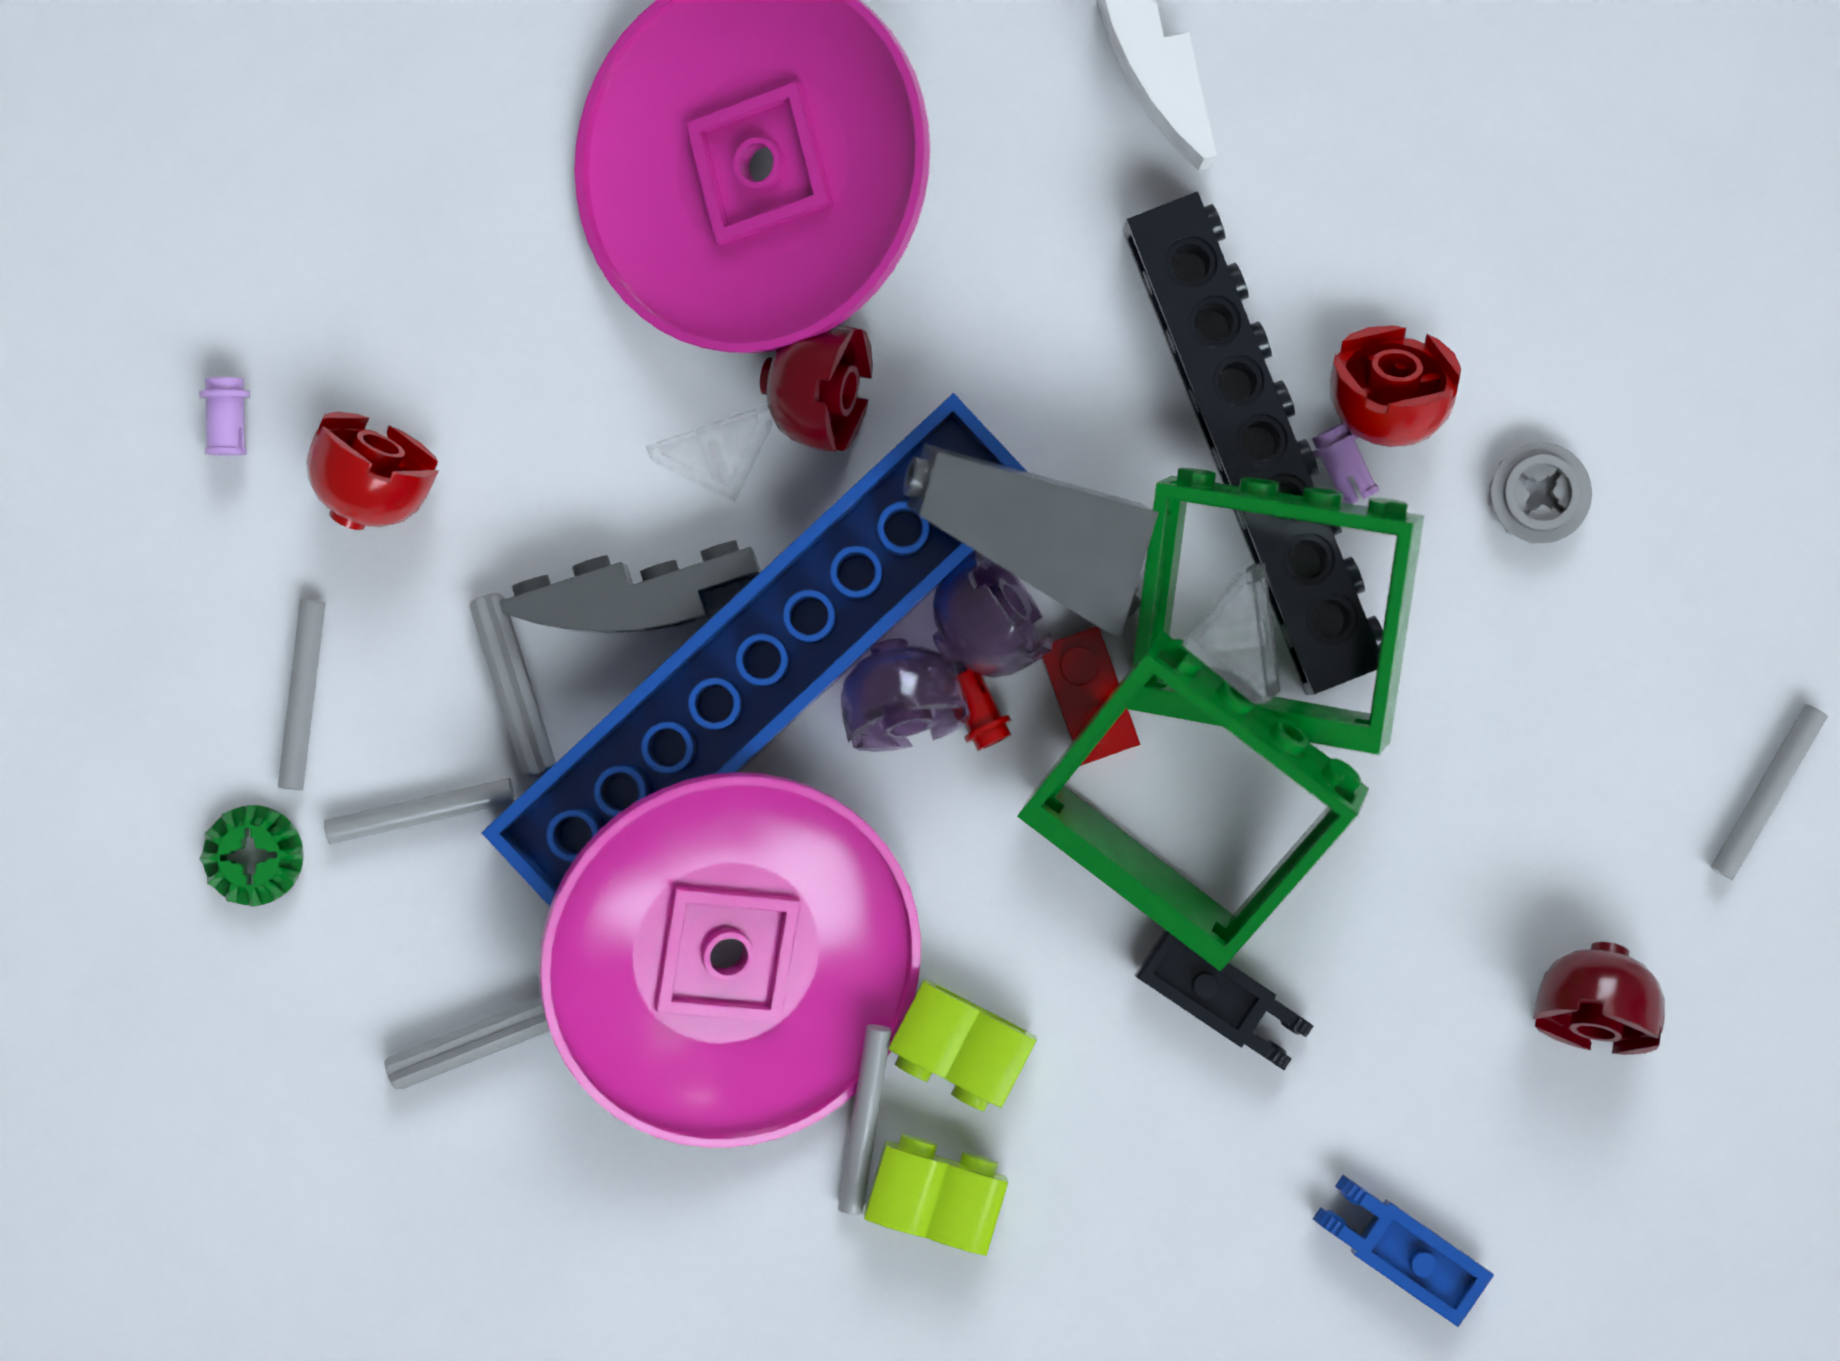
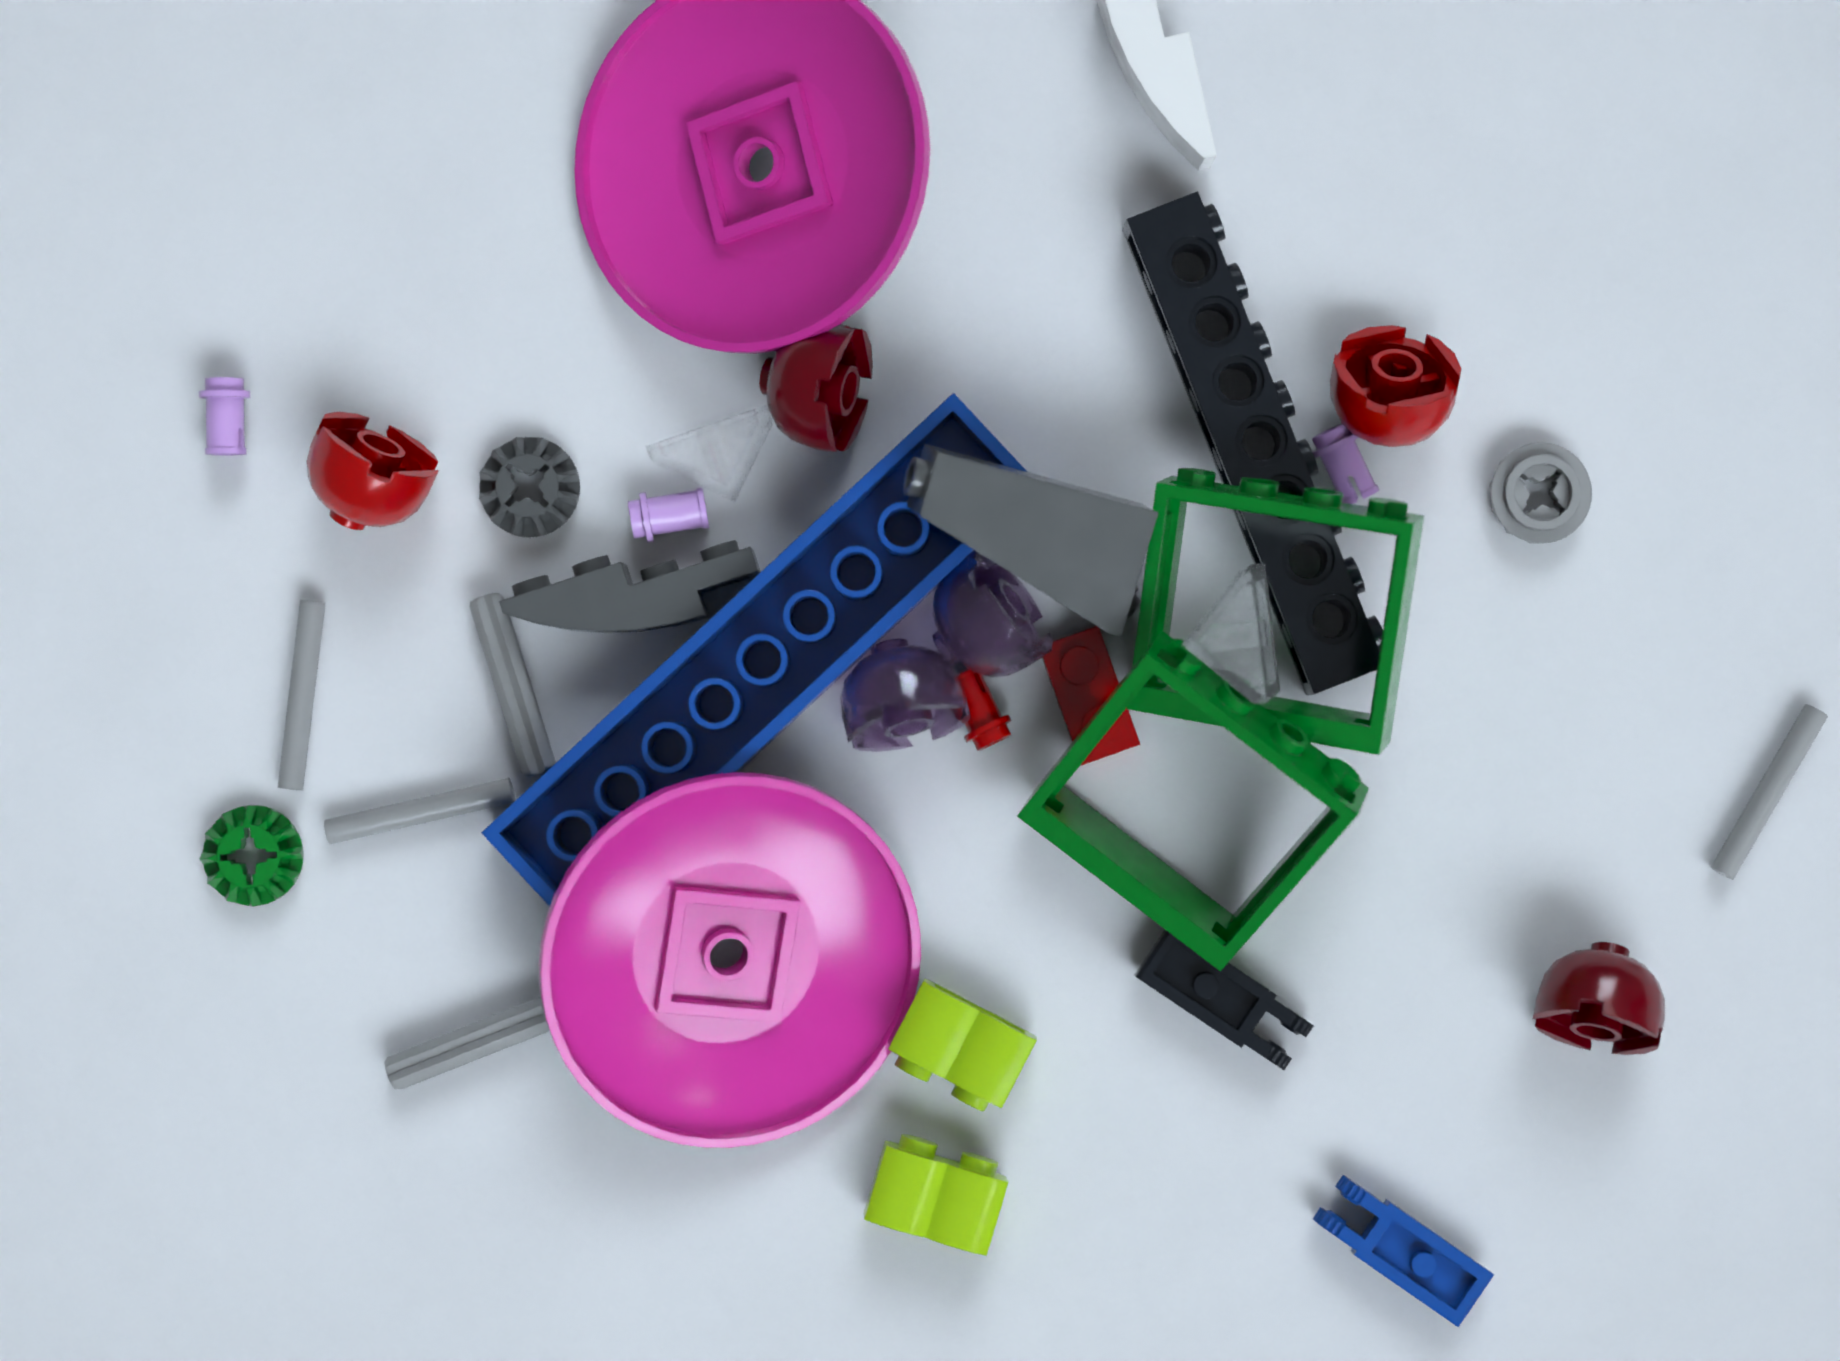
(559, 487): none -> dark grey gear
(667, 513): none -> lavender pin
(864, 1119): light grey bar -> none

